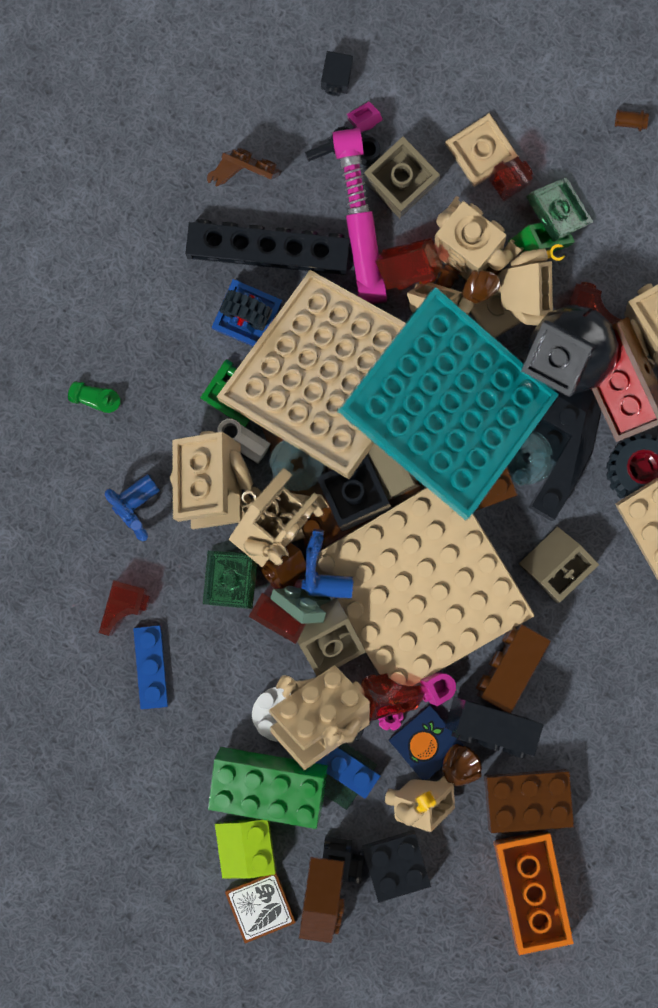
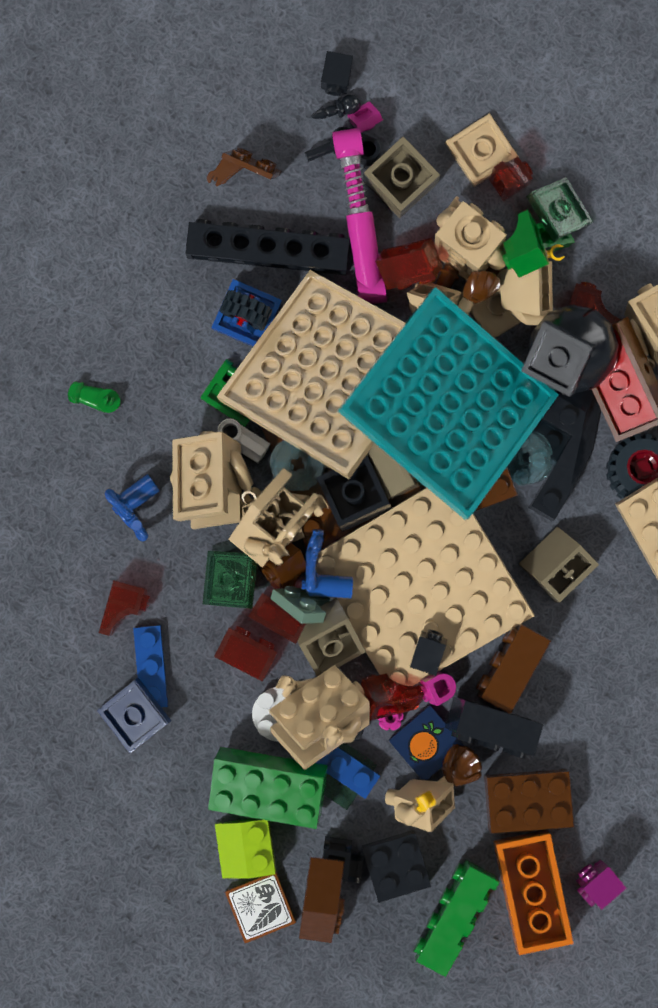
(134, 715): none -> tile
(246, 653): none -> clear red brick
(347, 105): none -> black bar
(429, 652): none -> black brick
(455, 917): none -> green wedge
(525, 247): none -> green arch
(599, 884): none -> magenta brick
(631, 119): reddish brown pin -> none

